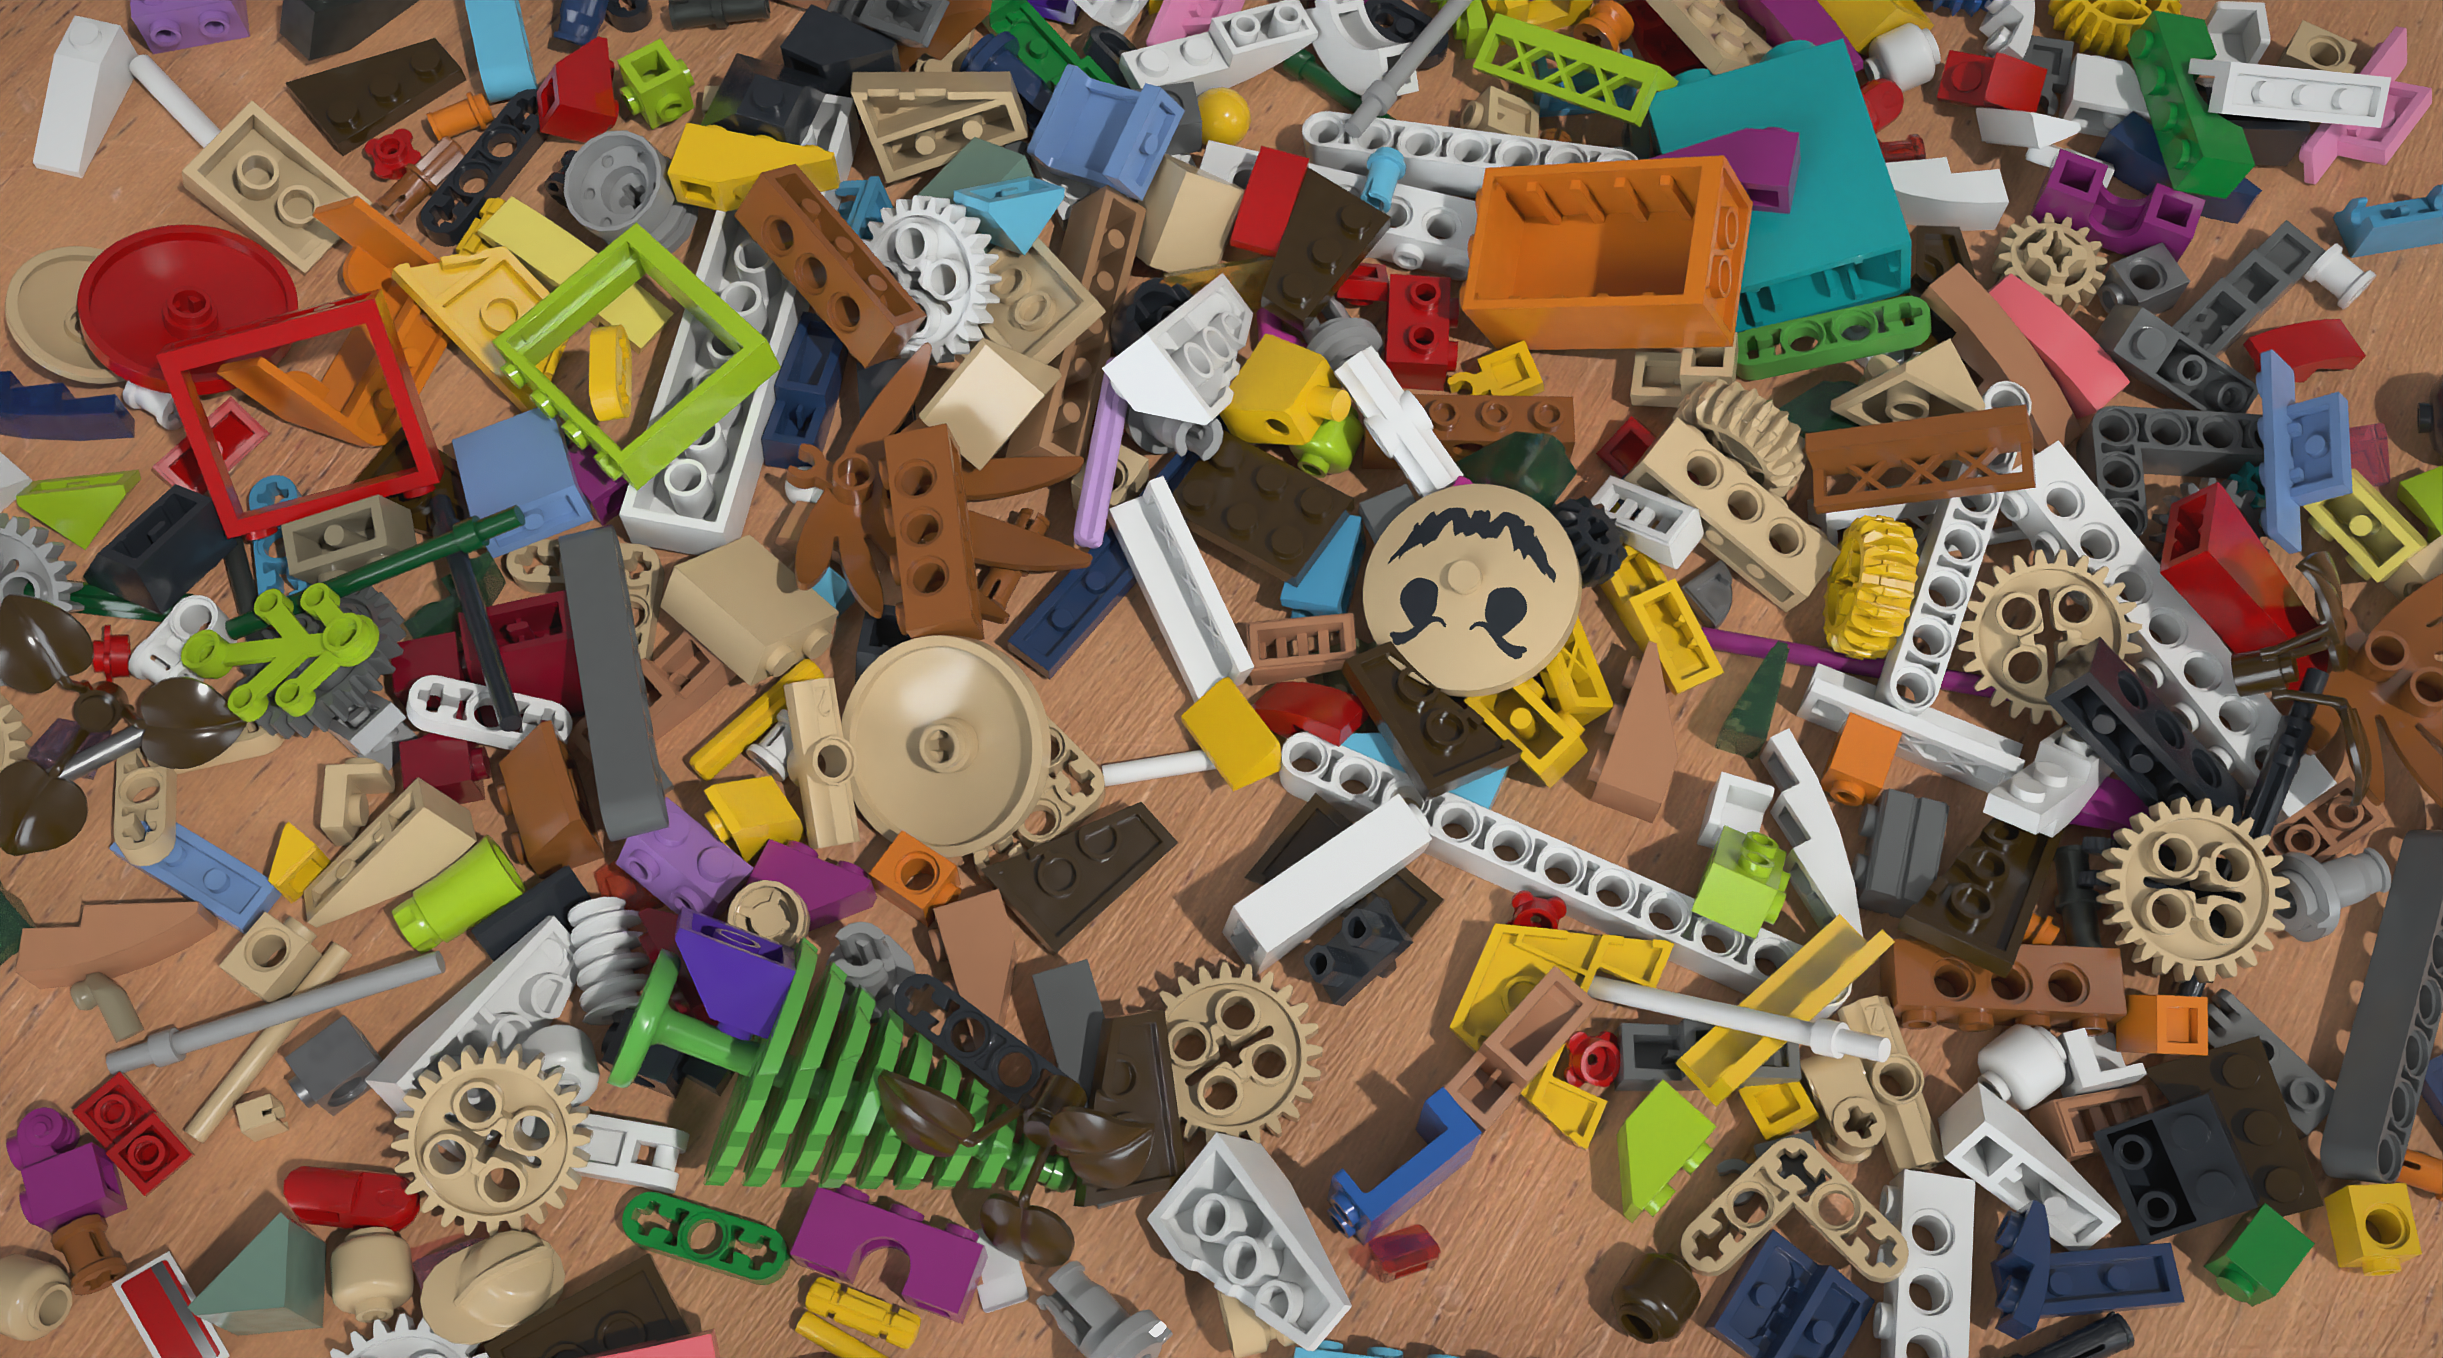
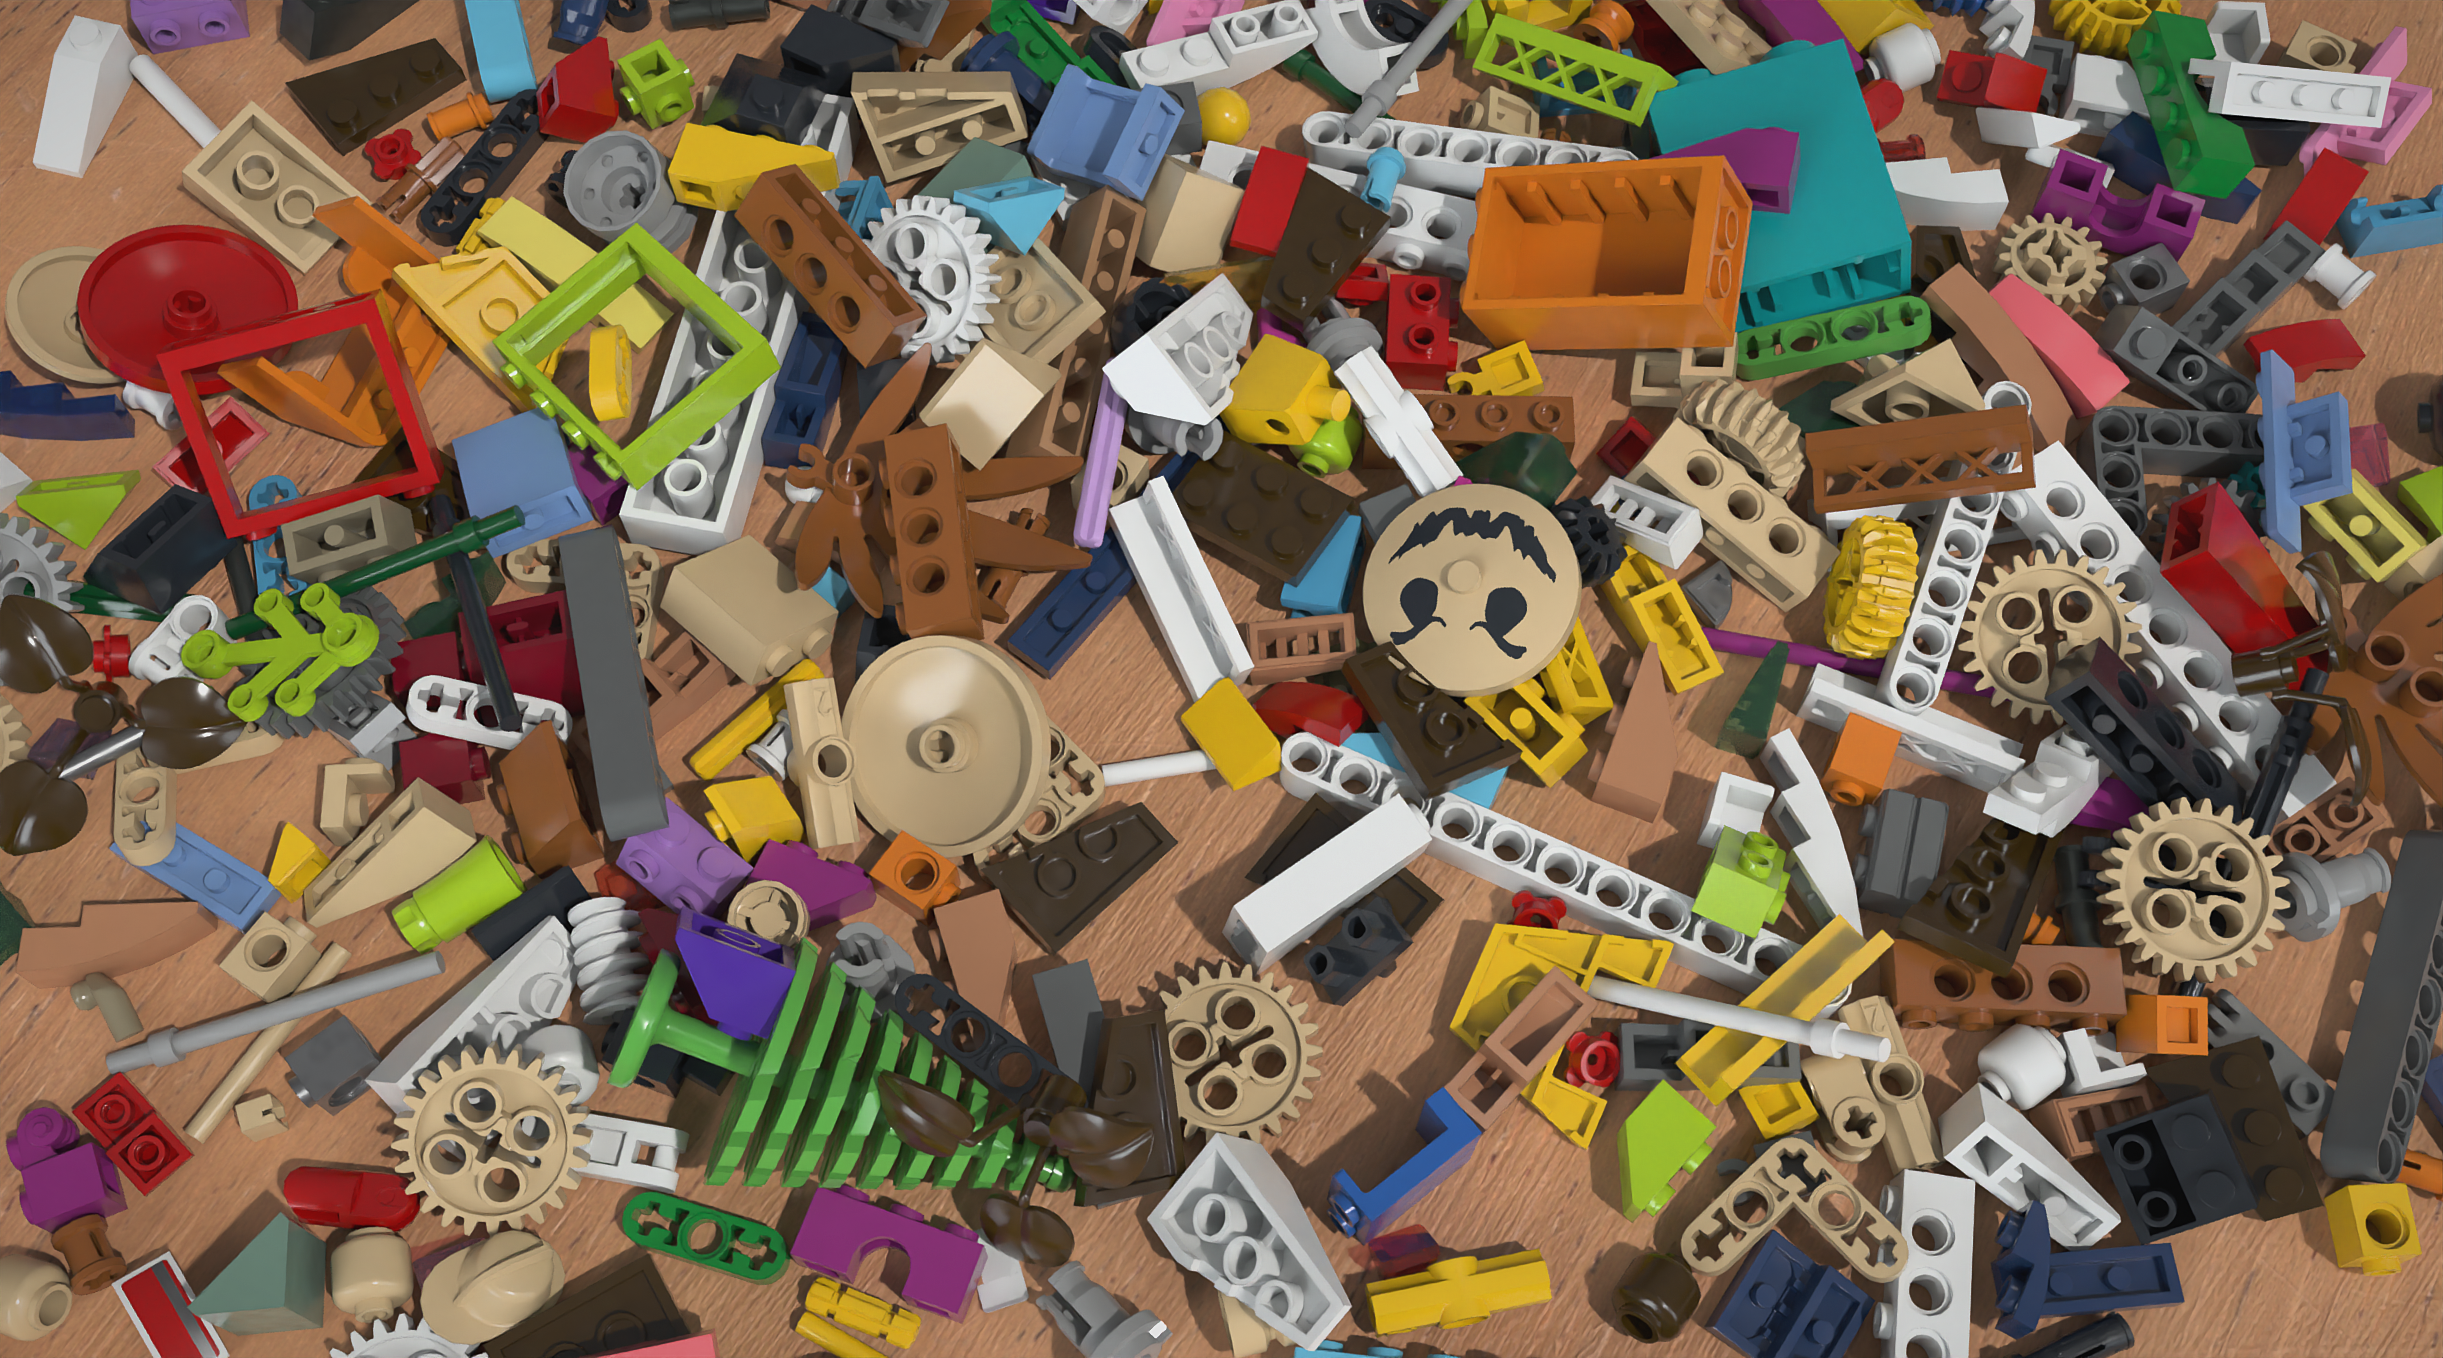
(1458, 1292): none -> yellow piece
(2258, 1256): green brick -> none
(2321, 196): none -> red slope

